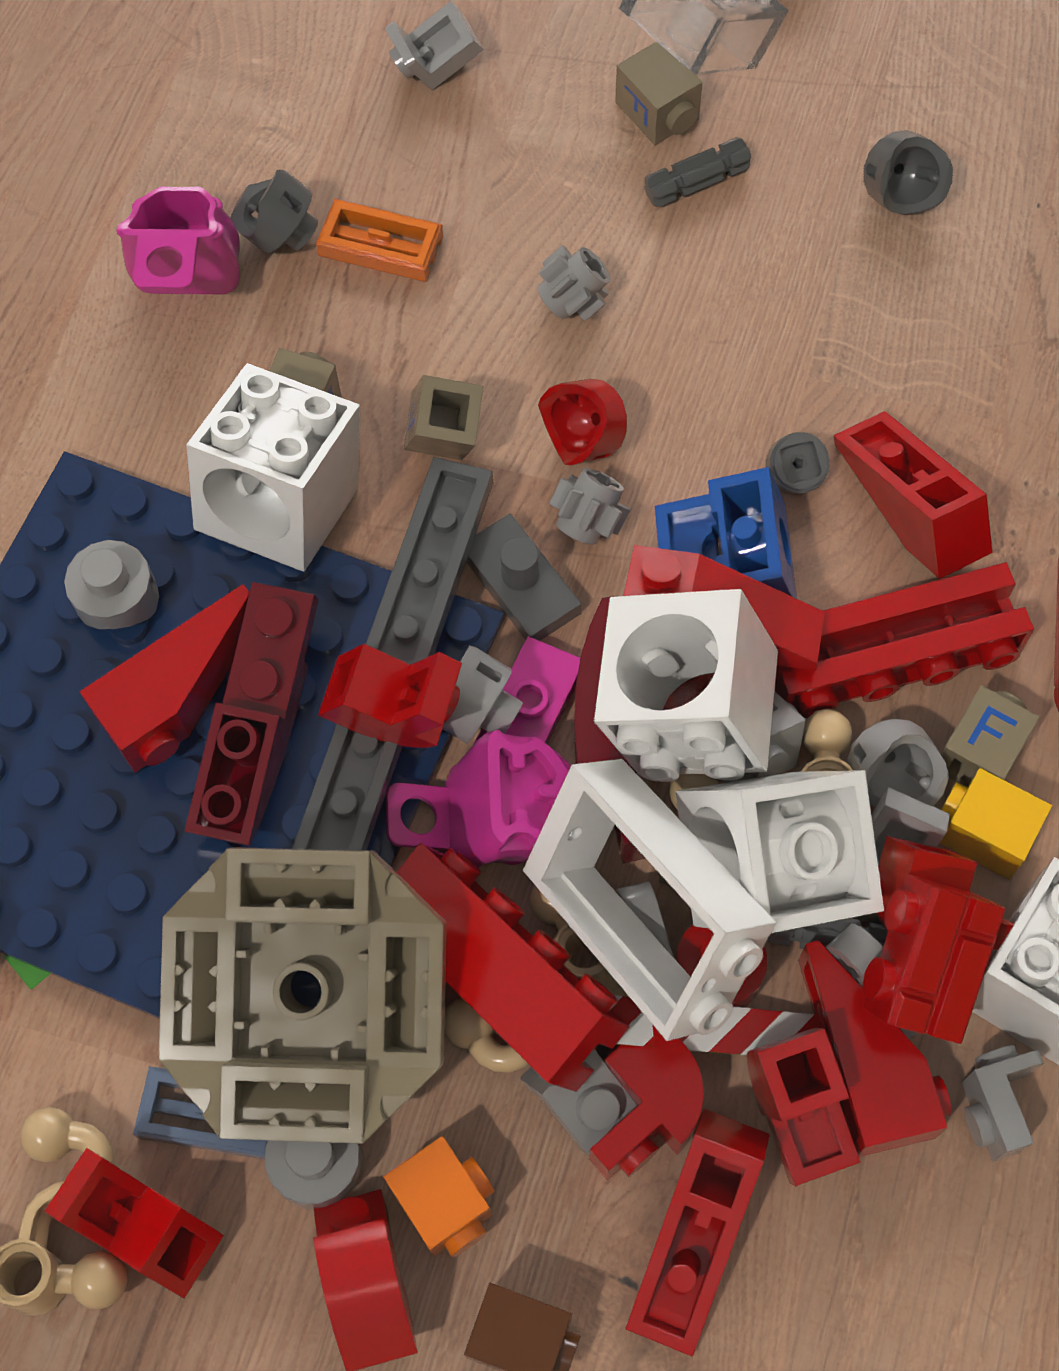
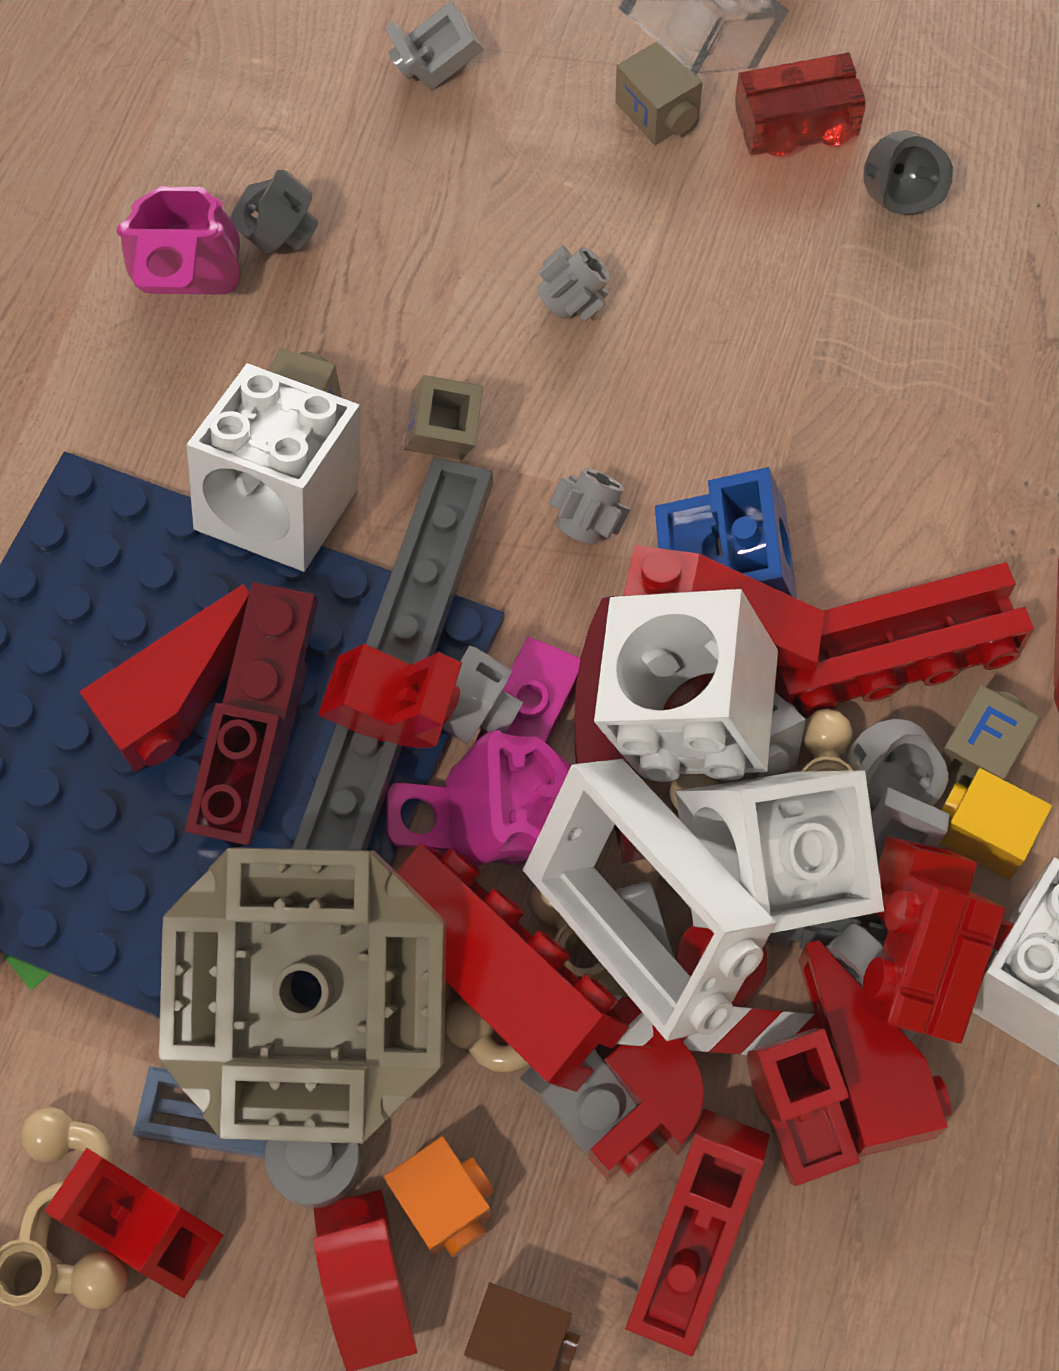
(111, 585): light grey piece -> none
(375, 247): orange tile -> none
(522, 579): dark grey tile -> none
(584, 420): red piece -> none
(697, 172): dark grey axle -> none
(798, 463): dark grey tile -> none
(800, 104): none -> clear red brick
(921, 495): red slope -> none
(993, 1109): light grey bracket -> none

